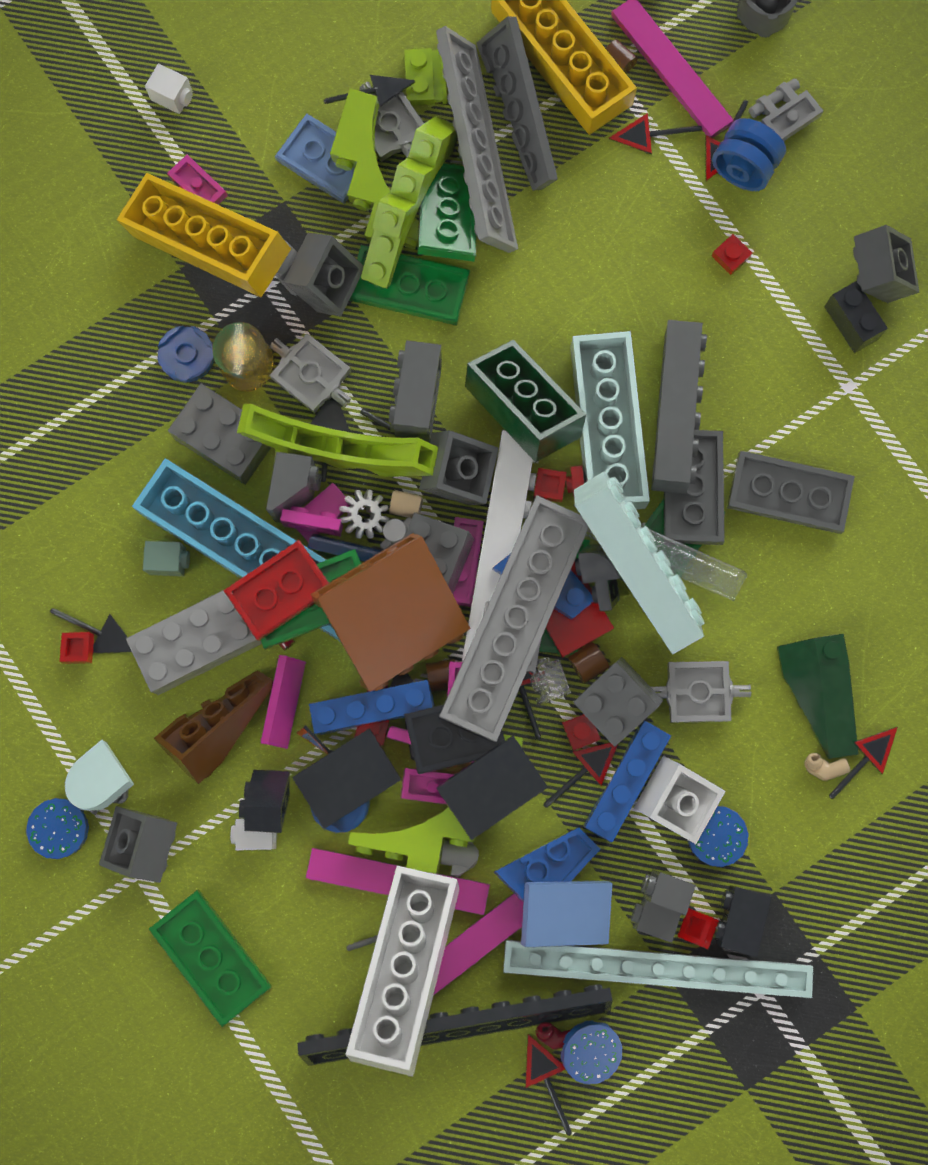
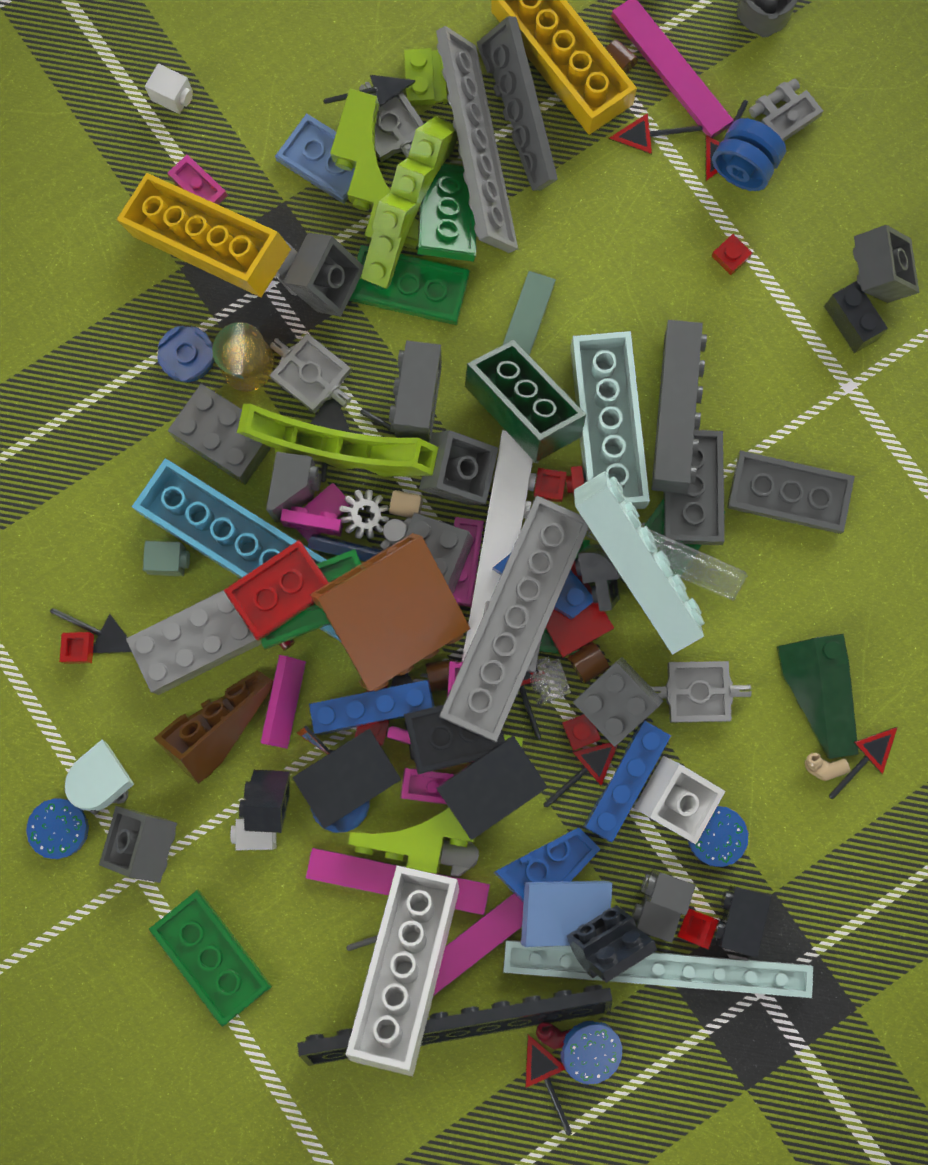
(530, 310): none -> sand green tile
(610, 944): none -> black brick

